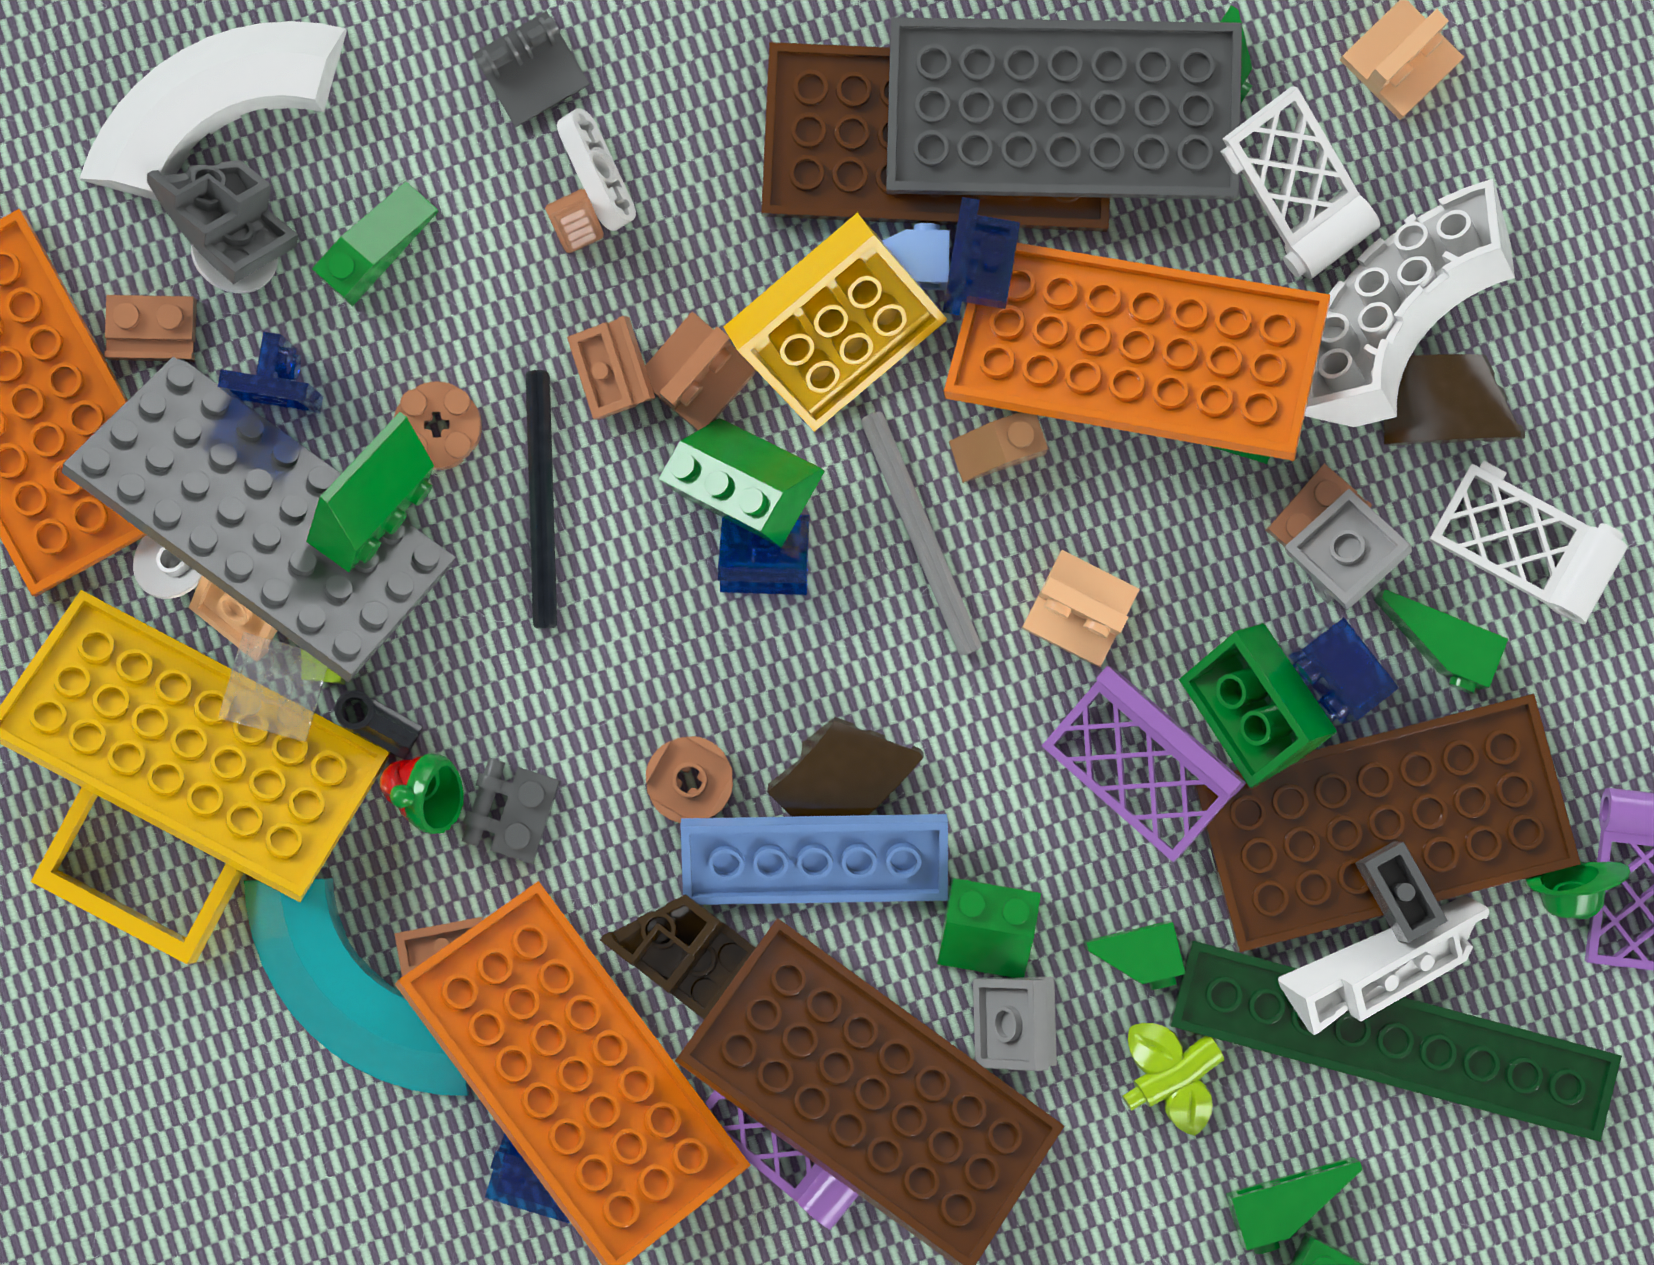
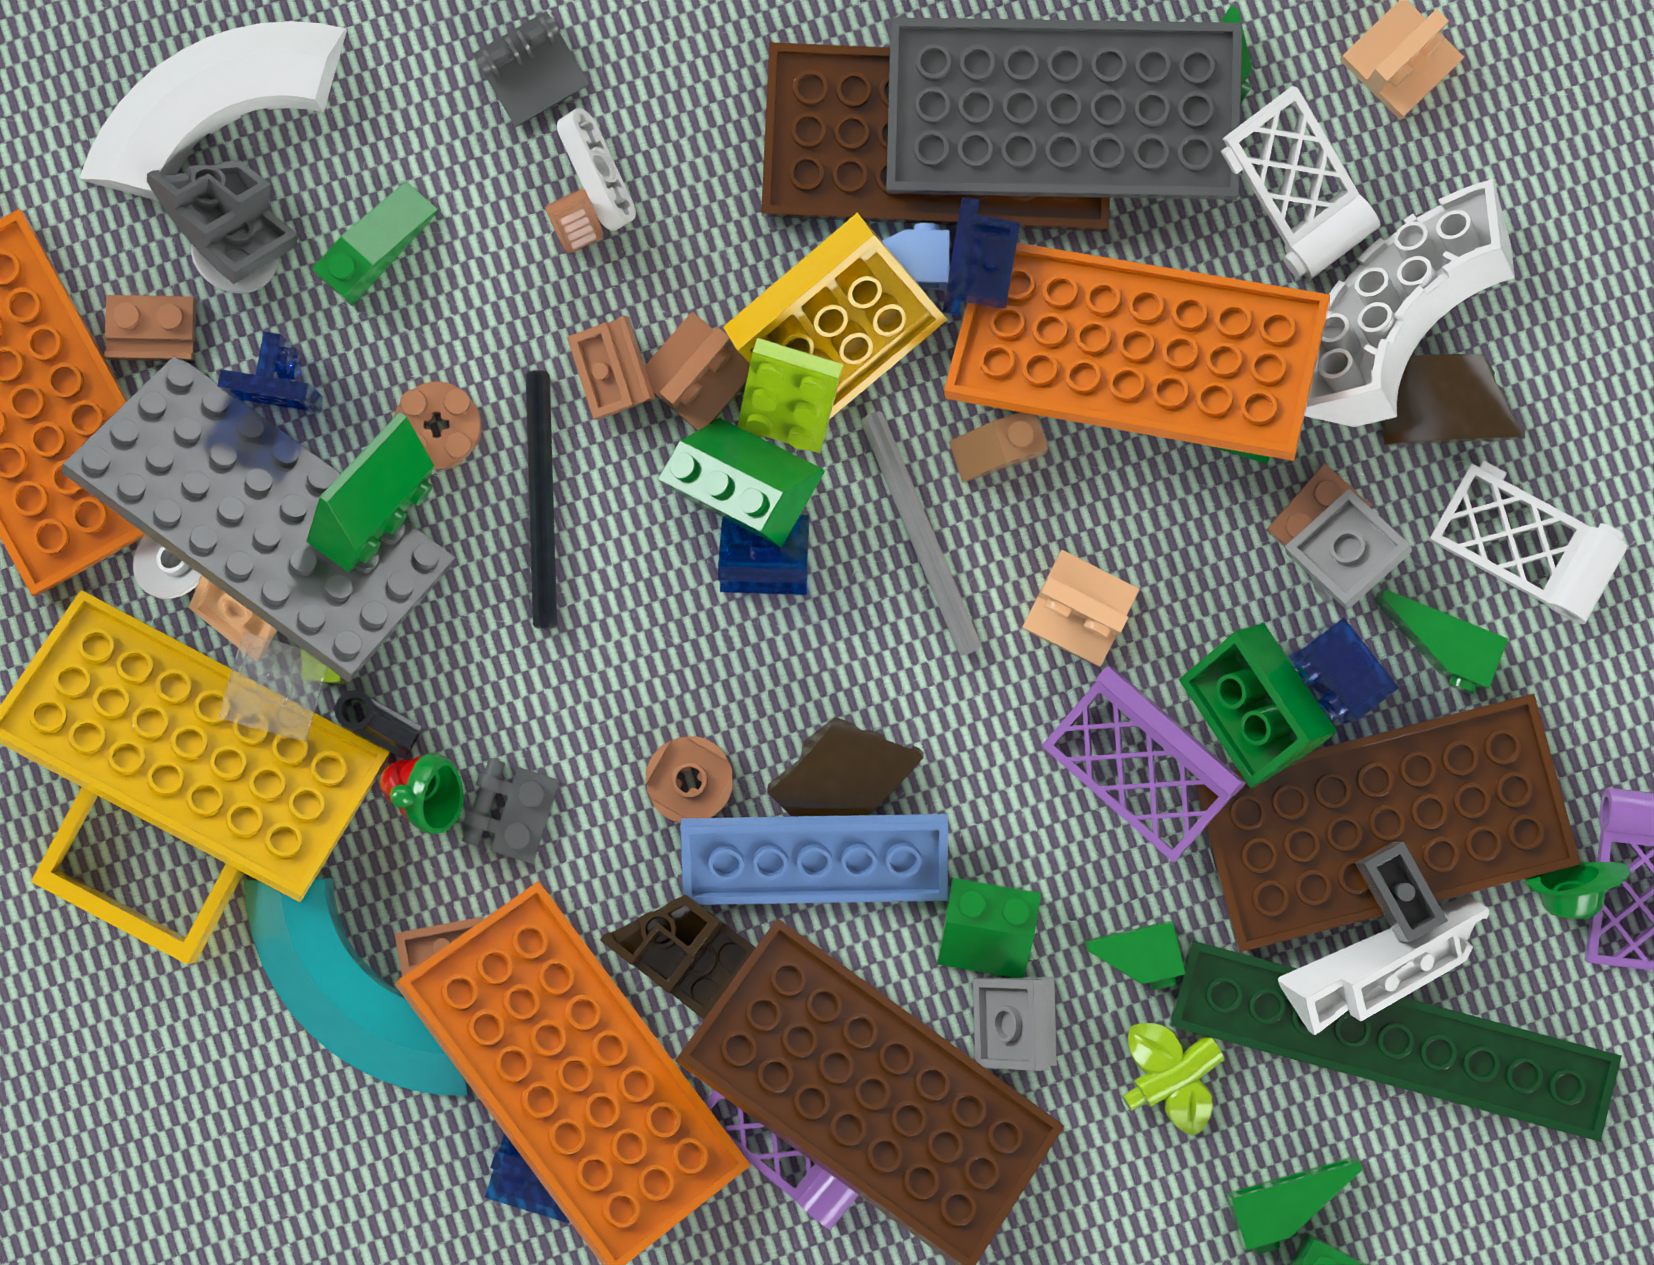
(789, 395): none -> lime plate

